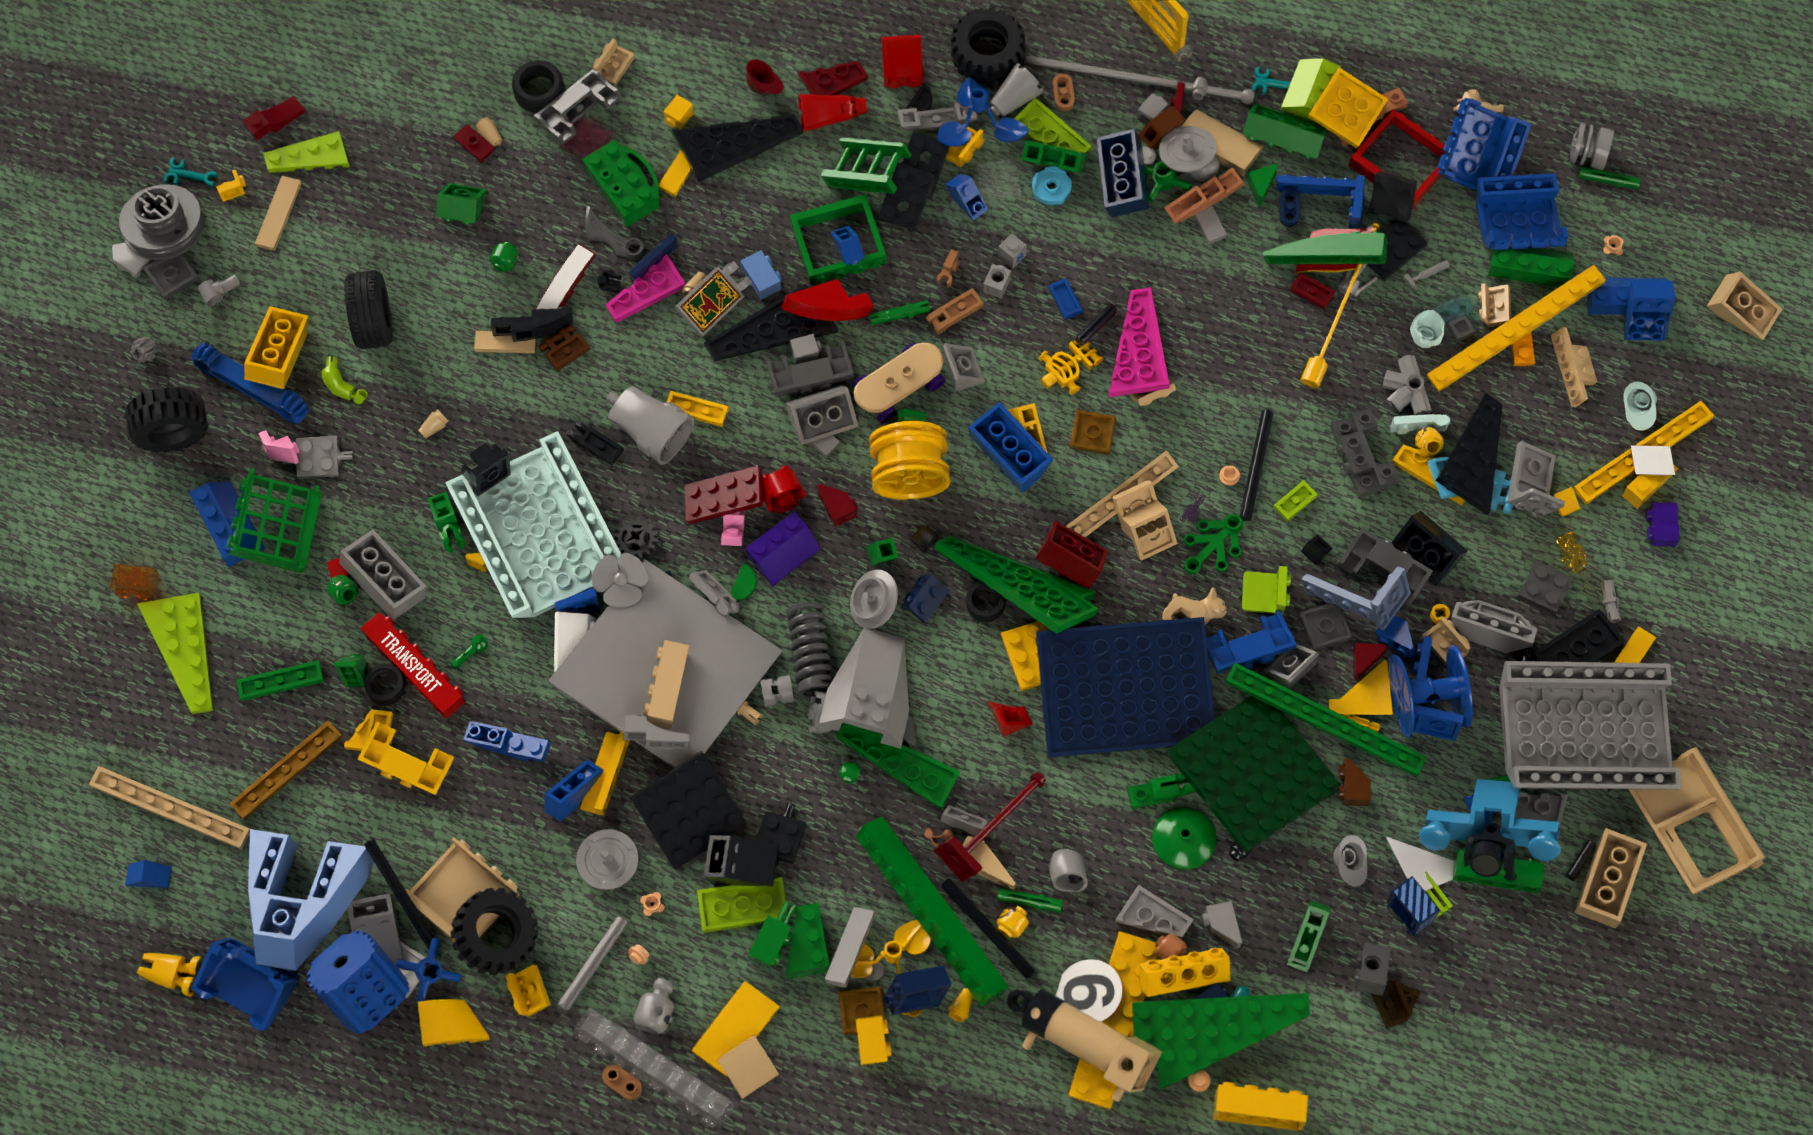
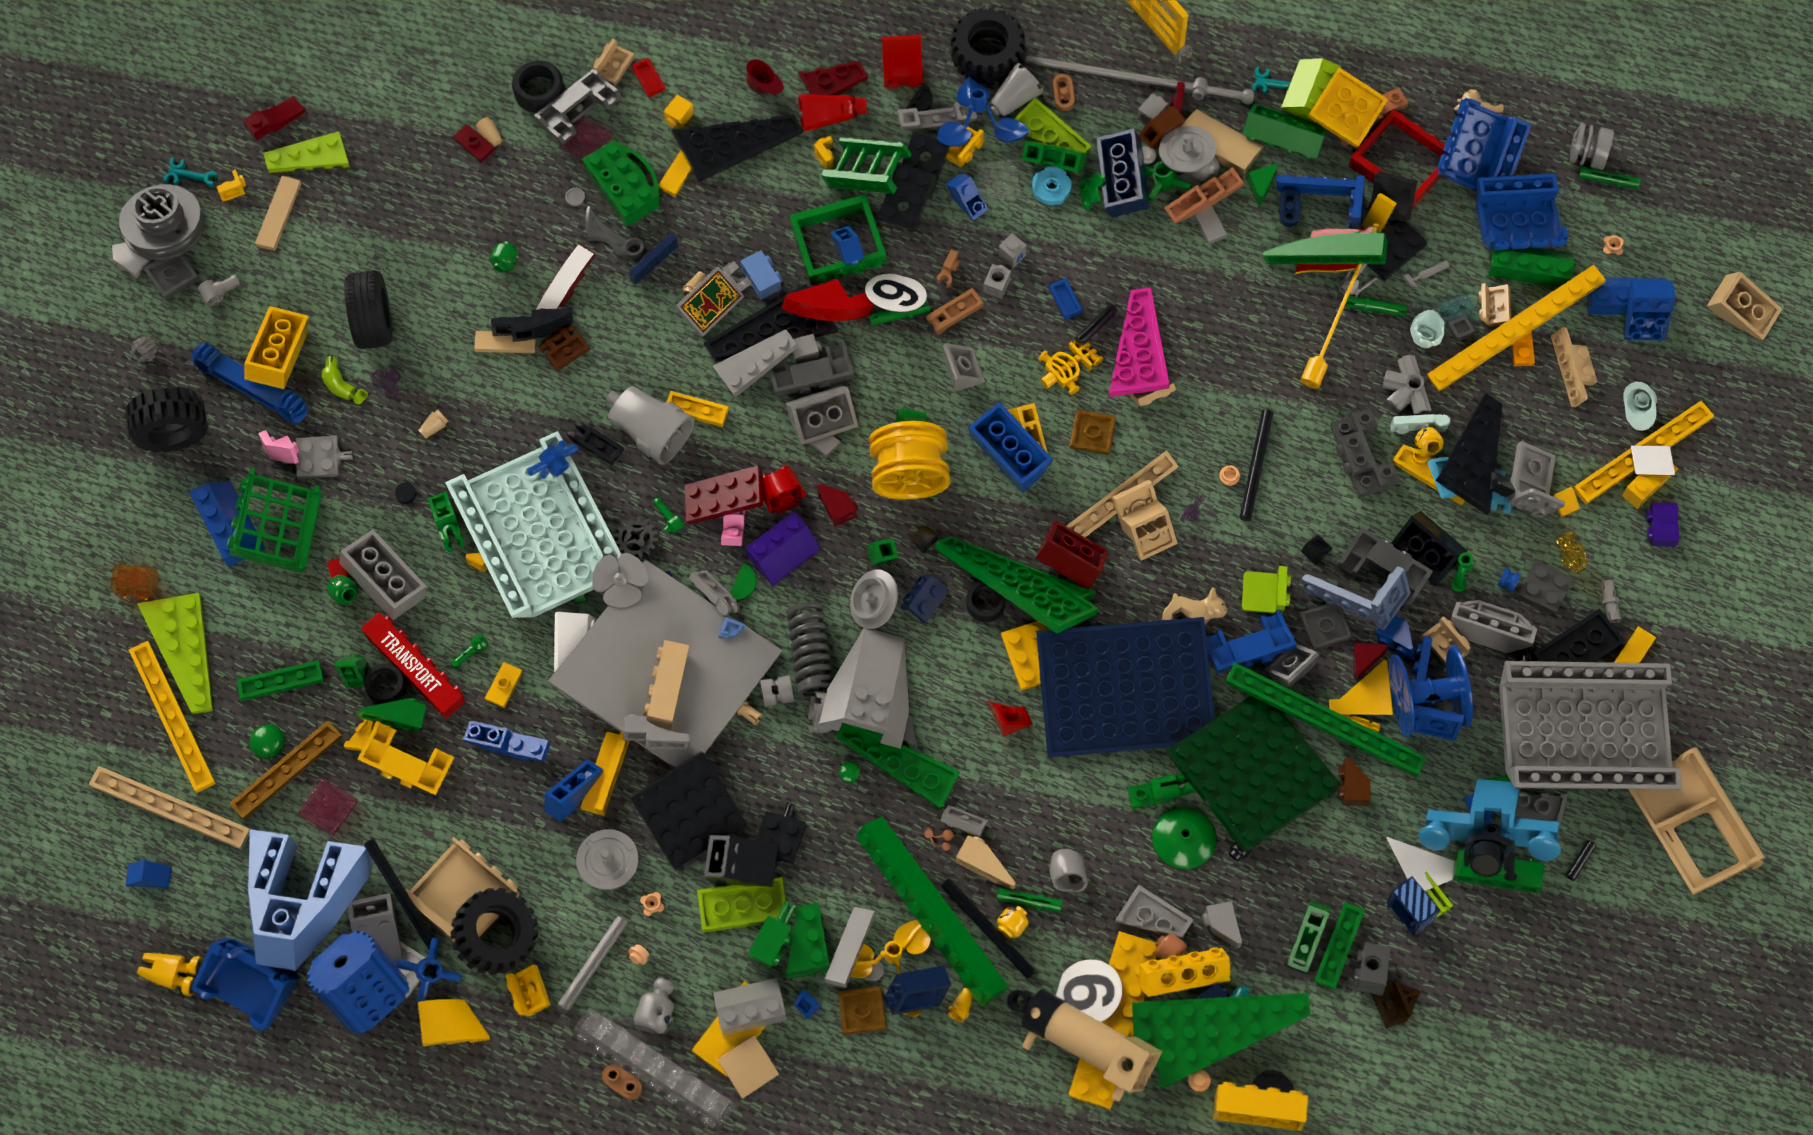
(172, 717): none -> yellow plate
(267, 741): none -> green hat
(328, 807): none -> clear pink plate
(387, 380): none -> clear purple piece
(400, 714): none -> green slope
(405, 493): none -> black tile
(460, 203): green slope -> none
(491, 468): black panel -> none
(503, 685): none -> yellow plate
(553, 460): none -> blue bar
(575, 196): none -> light grey piece
(580, 603): blue tile -> none
(609, 281): black arm -> none
(648, 77): none -> red tile
(651, 288): dark pink wing -> none
(674, 522): none -> green piece
(730, 628): none -> medium blue tile
(749, 1006): none -> light grey slope
(752, 363): none -> light grey wing
(806, 1004): none -> blue slope
(823, 152): none -> yellow bracket
(872, 1039): yellow brick -> none
(895, 292): none -> white sticker
(899, 378): tan piece -> none
(958, 857): dark red tile -> none
(1090, 189): none -> green plate
(1214, 541): green plant -> none
(1273, 1079): none -> black tile
(1295, 501): lime plate -> none
(1312, 291): dark red plate -> none
(1339, 946): none -> green plate
(1351, 860): light grey piece -> none
(1367, 304): none -> green pin
(1379, 212): none -> yellow tile
(1438, 607): yellow bush -> none
(1466, 565): none -> green plant
(1501, 484): none -> black slope
(1509, 579): none -> blue wheel
(1610, 878): tan brick -> none

